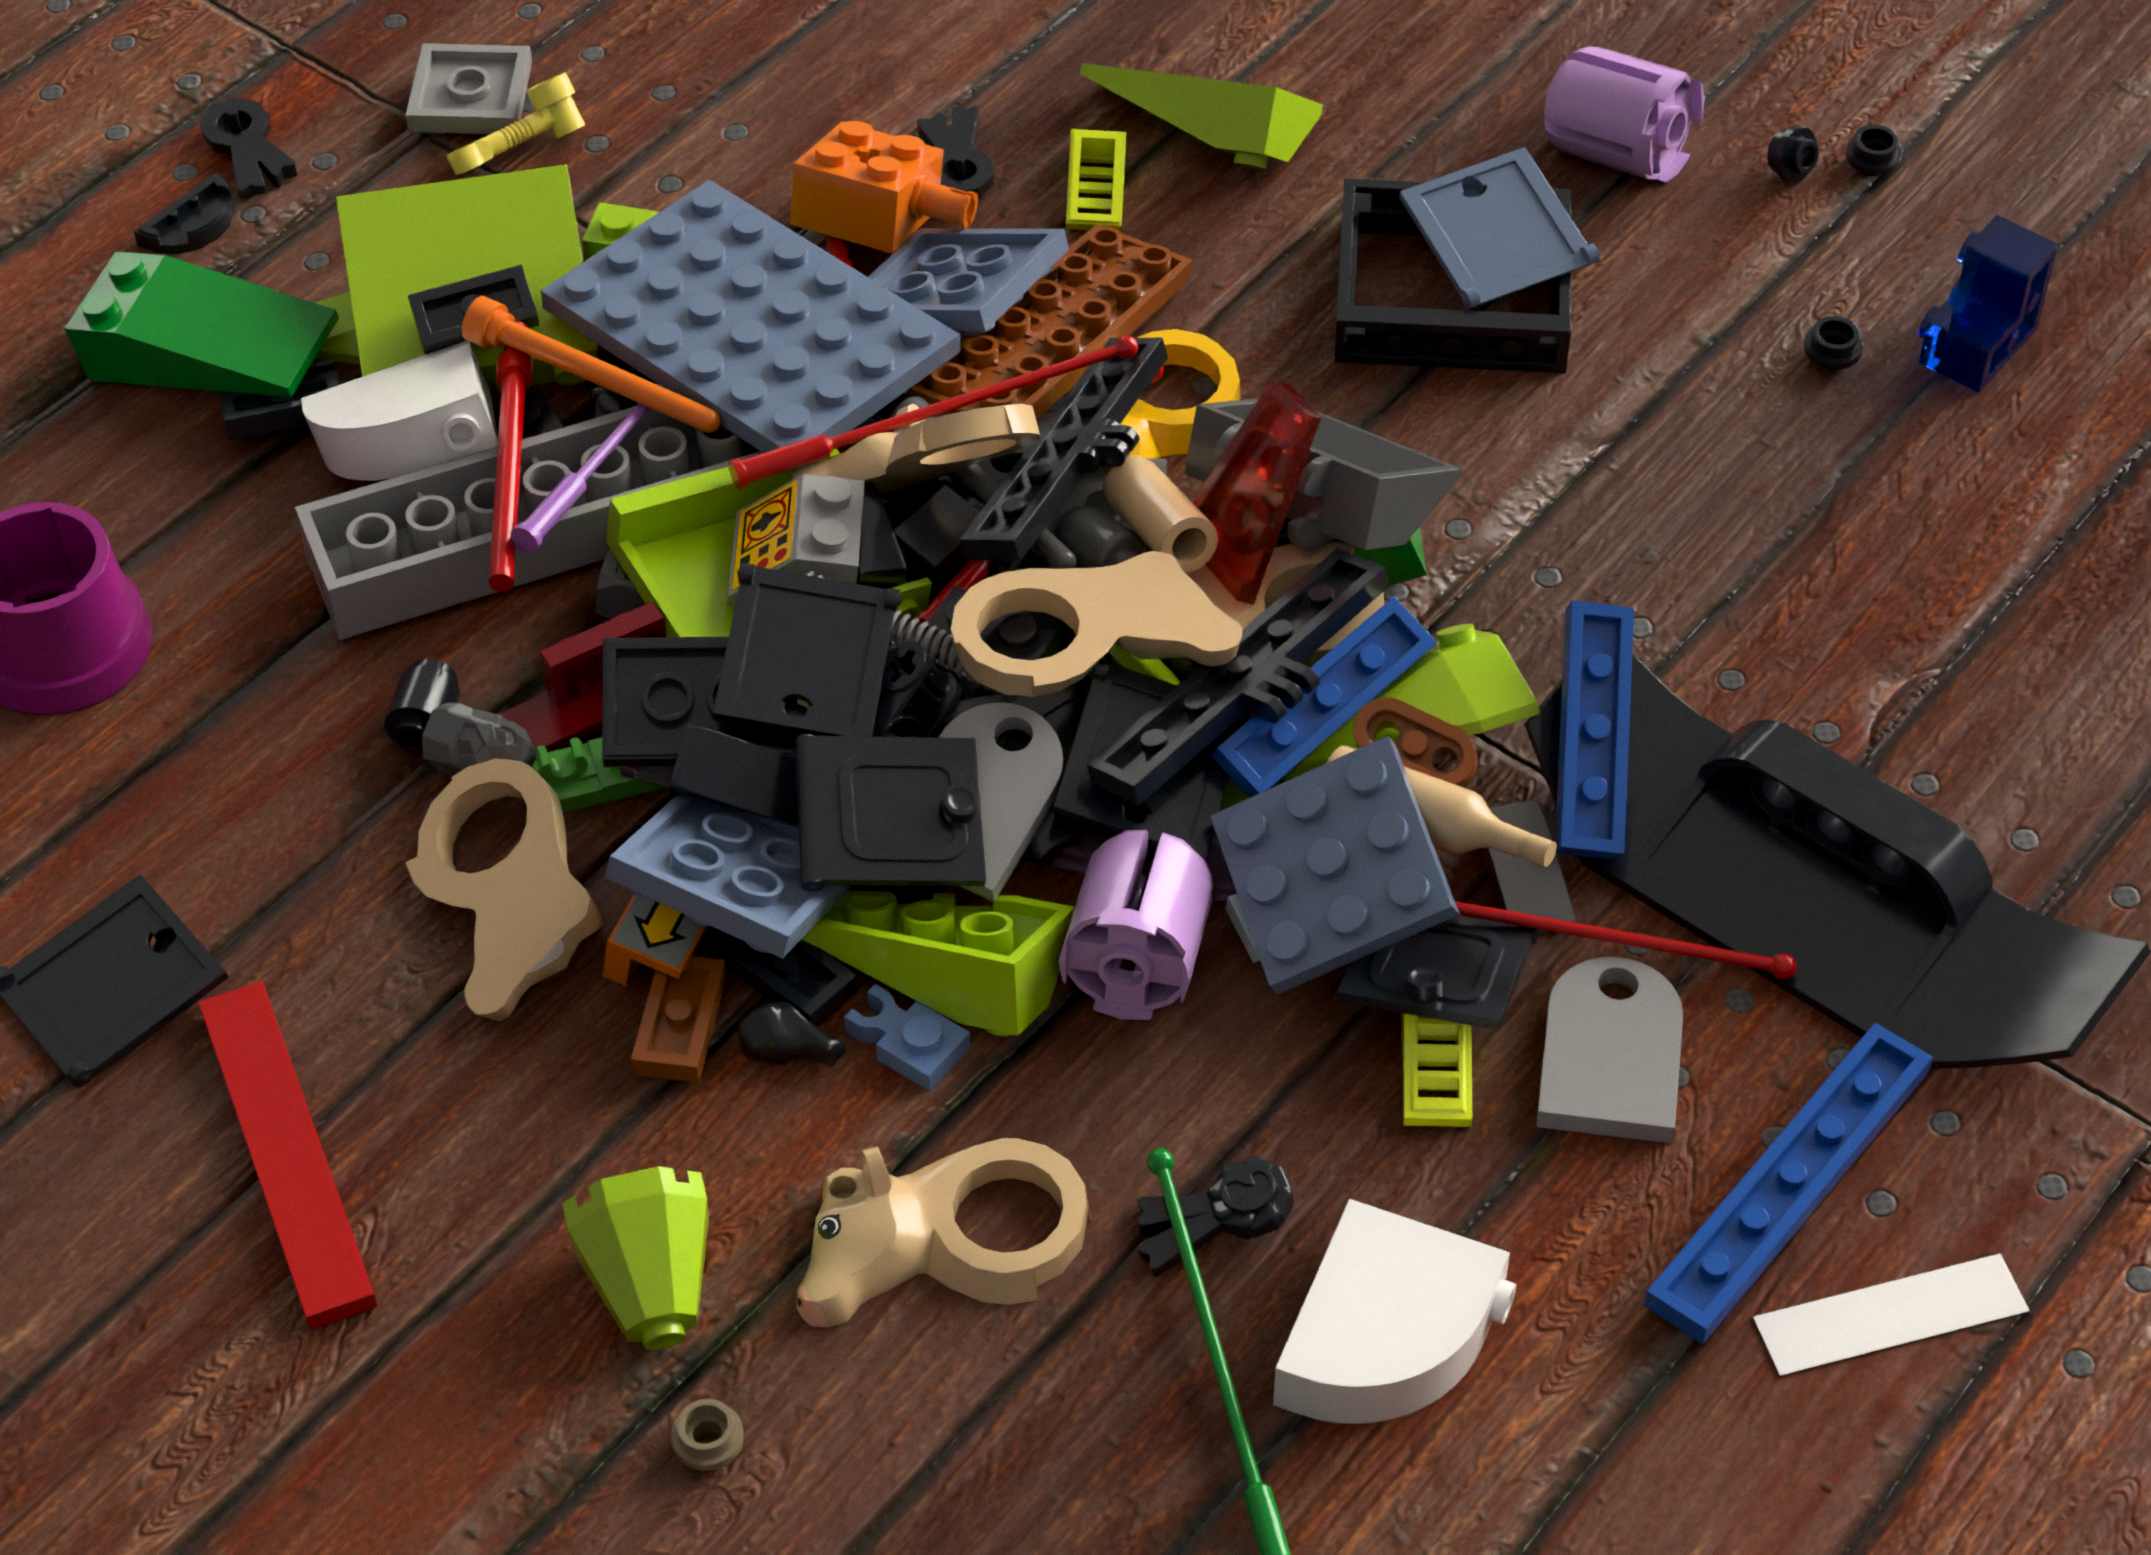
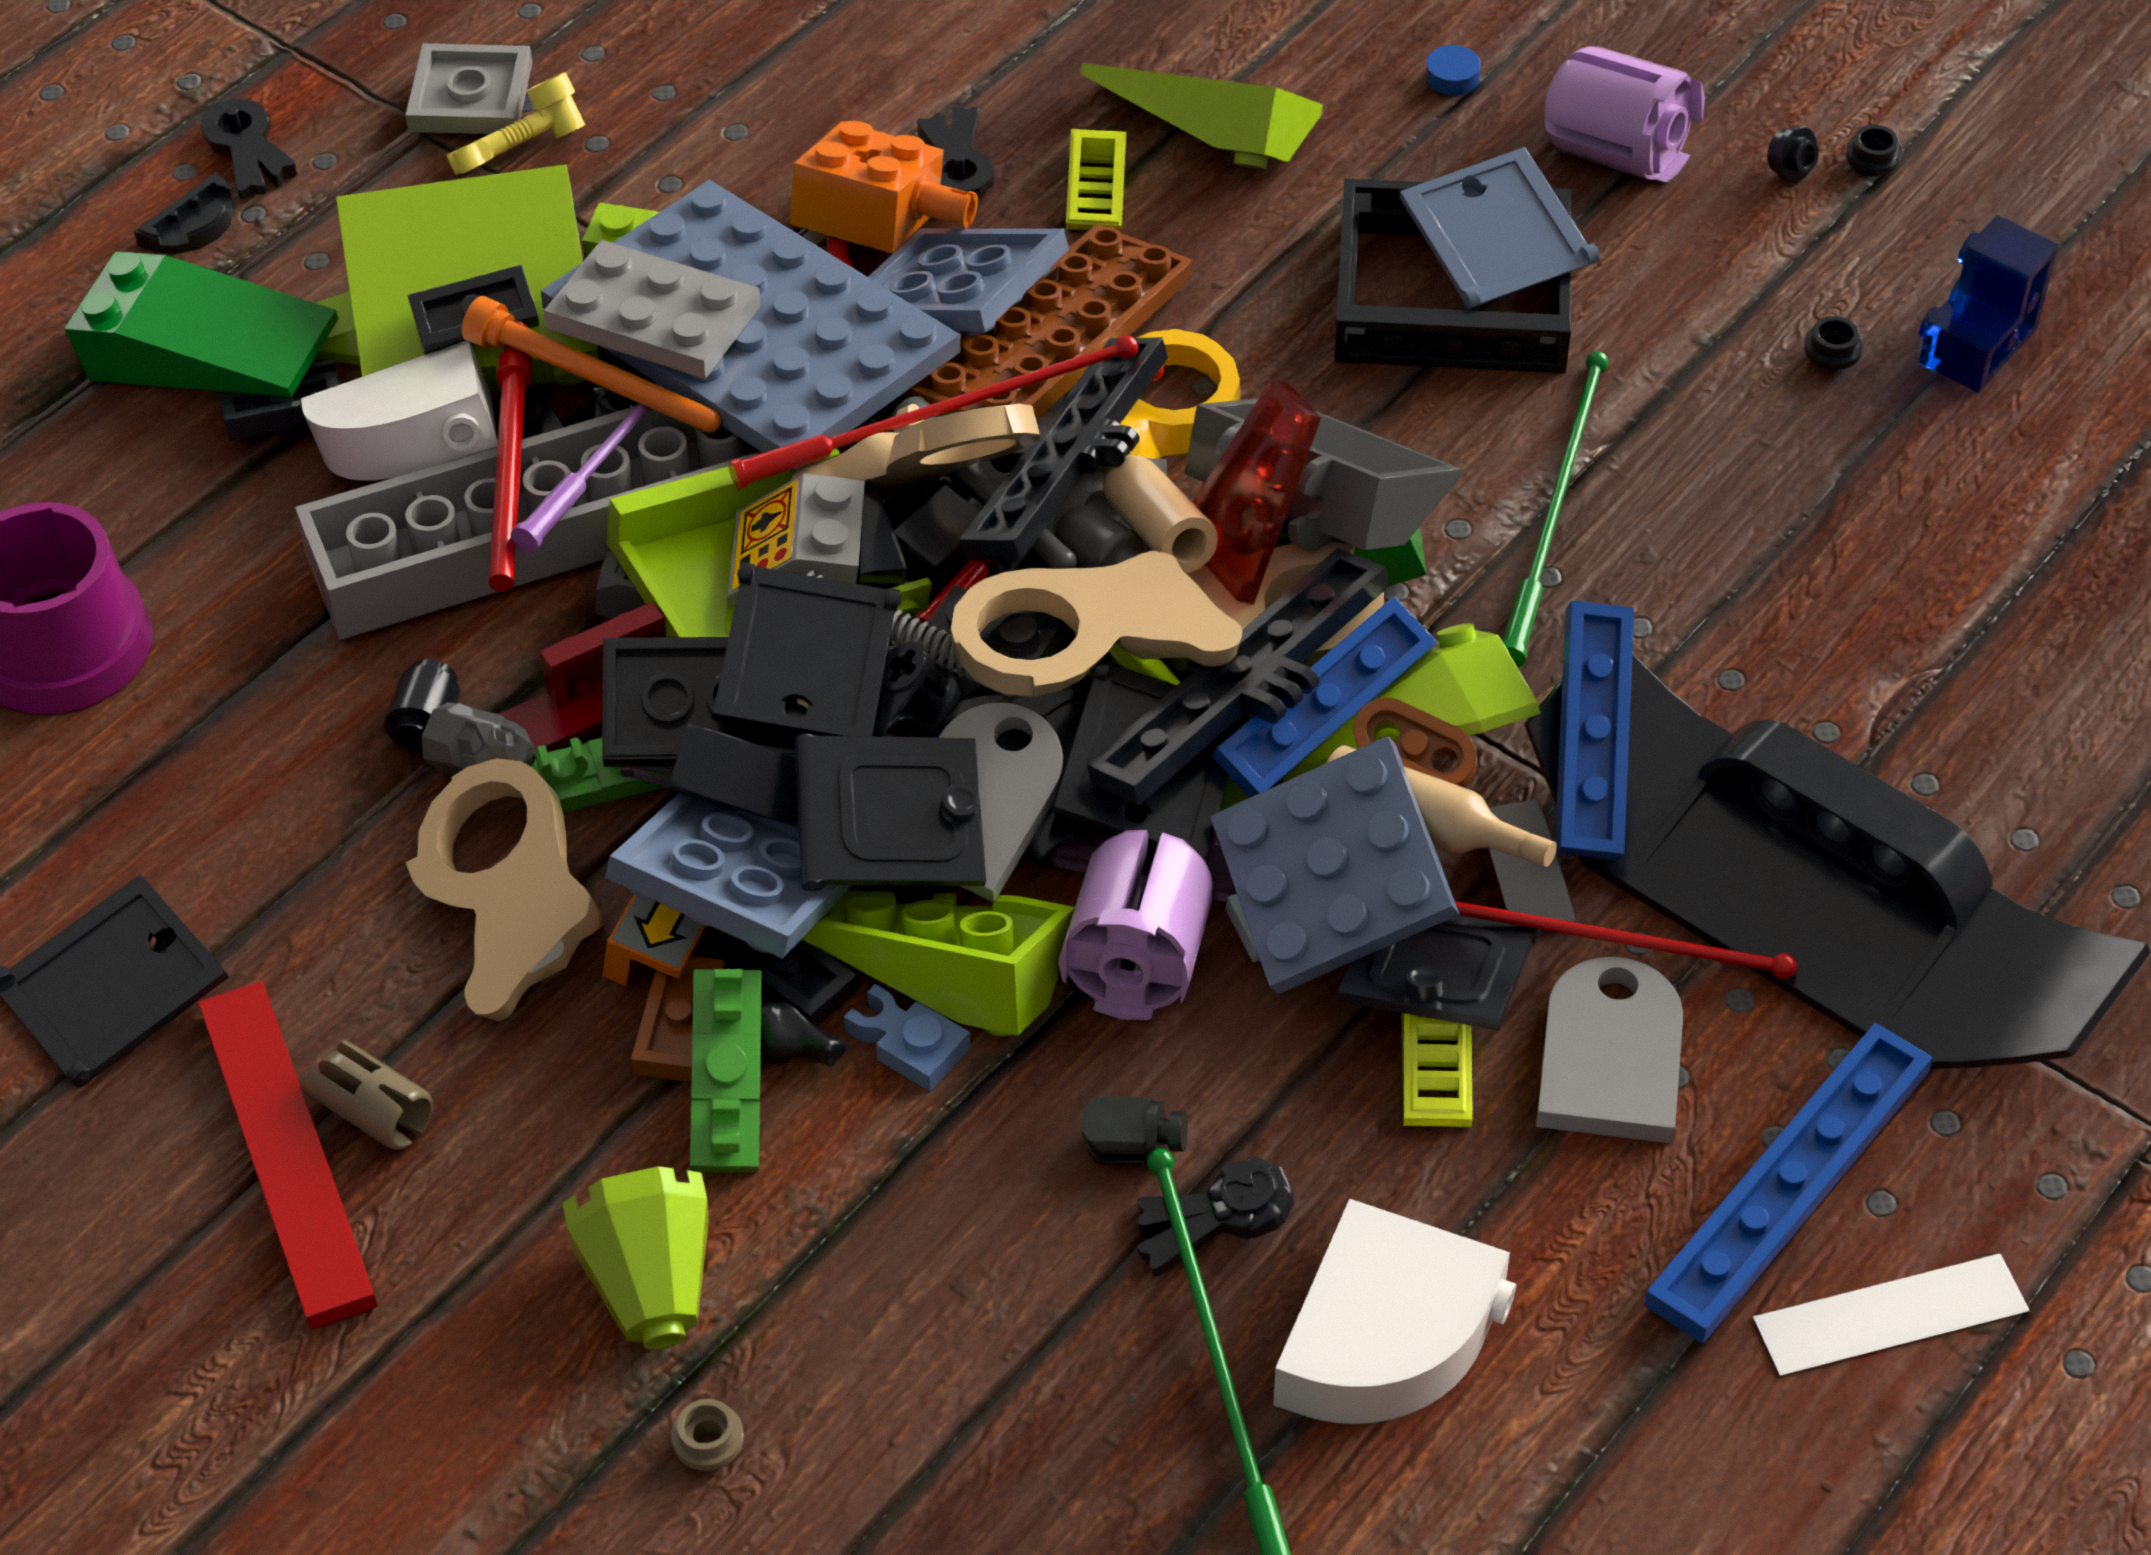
(369, 1095): none -> dark tan arm
(652, 308): none -> light grey plate
(725, 1071): none -> bright green plate
(891, 1228): tan animal -> none
(1130, 1128): none -> pearl dark grey arm
(1453, 70): none -> blue tile
(1530, 589): none -> green piece

